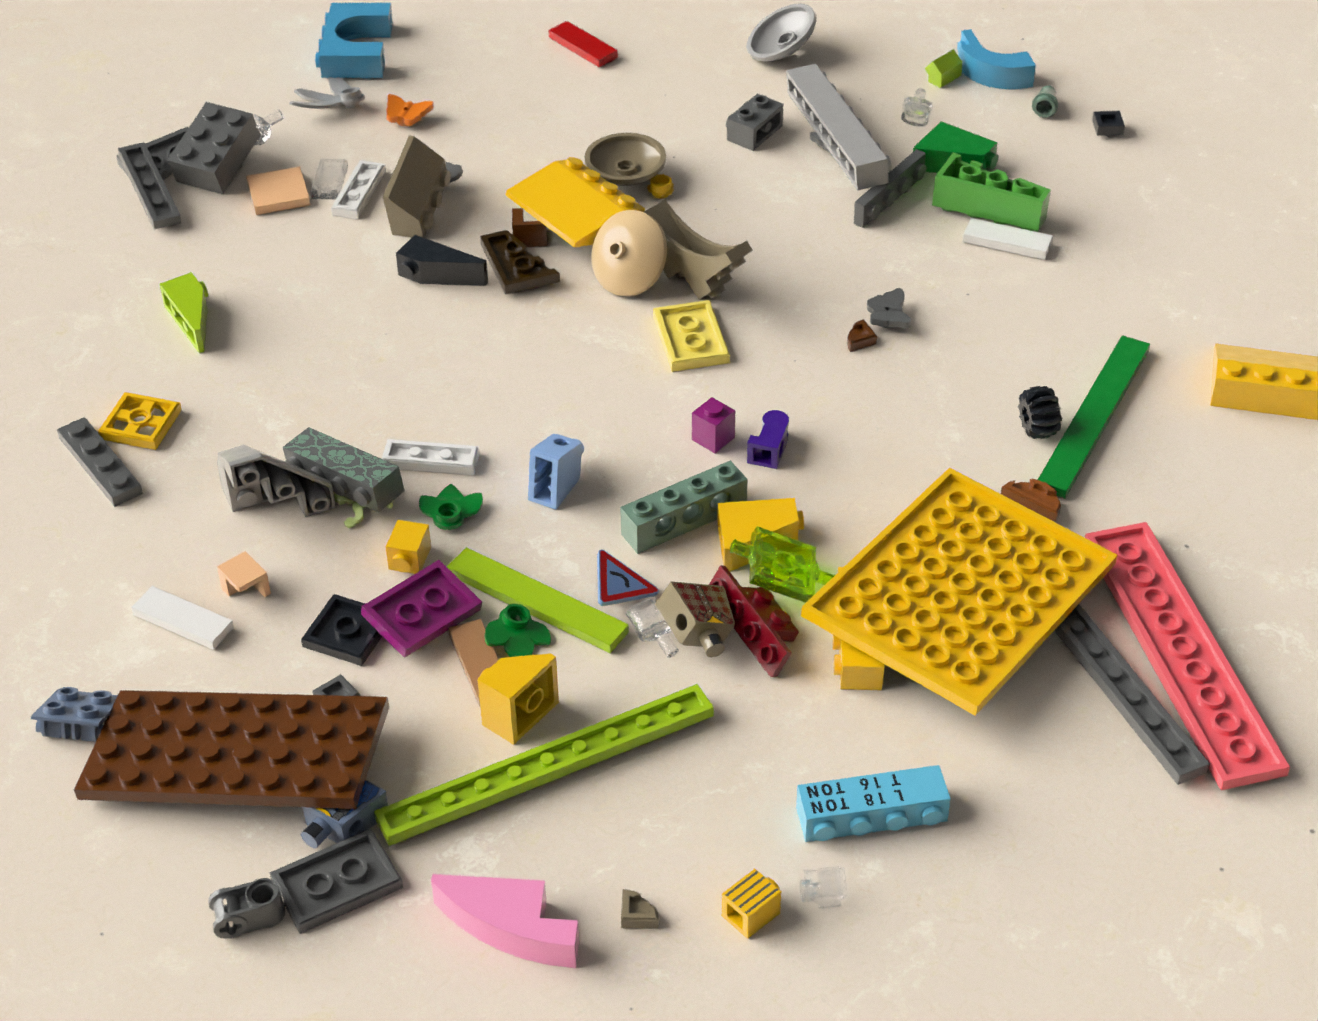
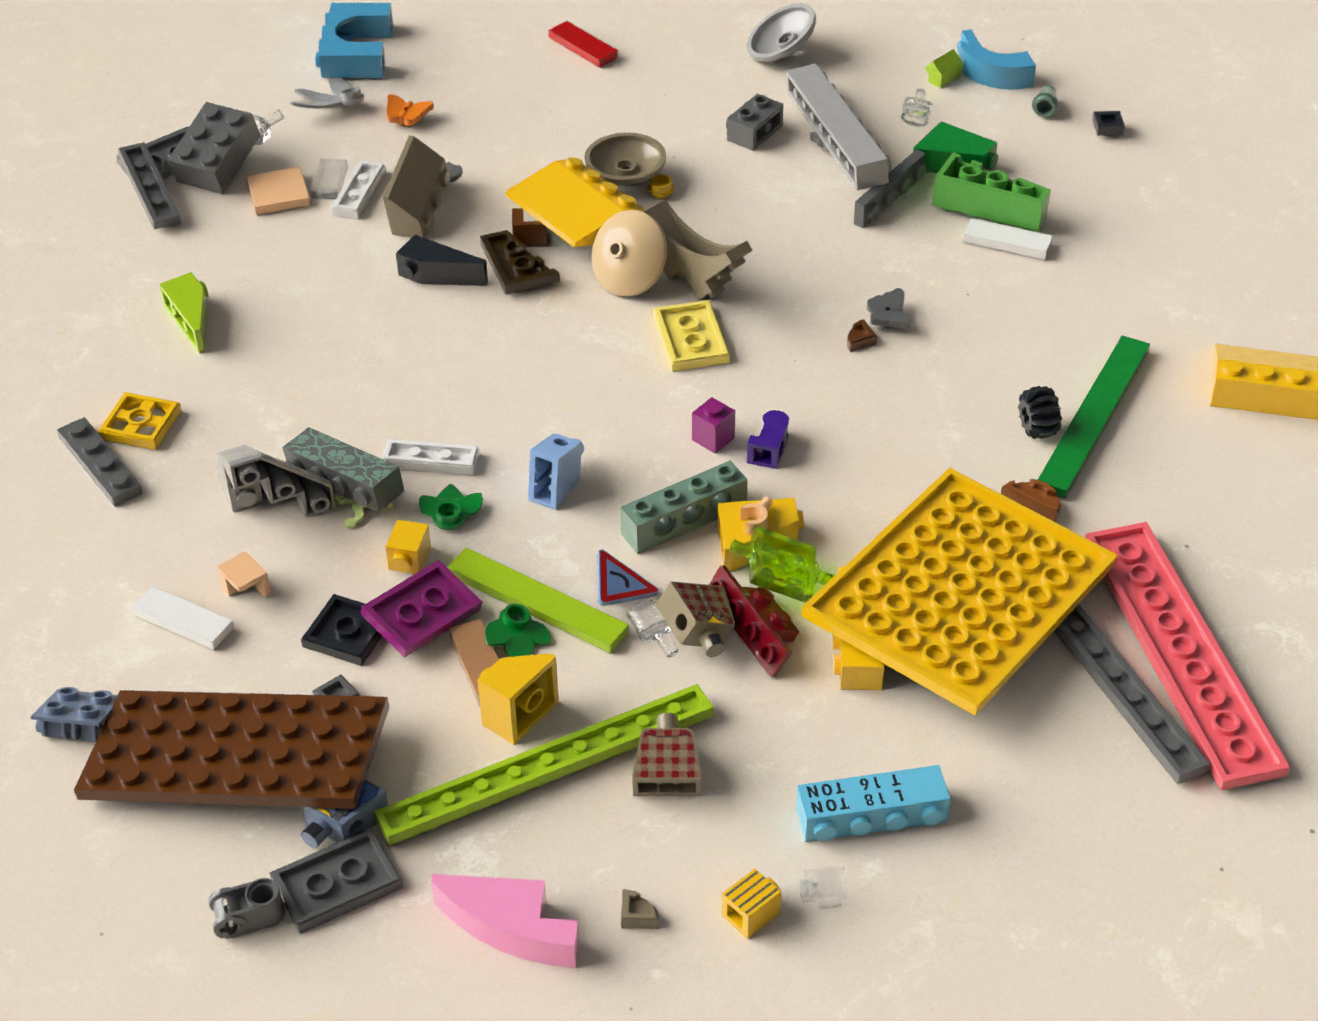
(666, 761): none -> dark tan torso
(757, 511): none -> light nougat piece

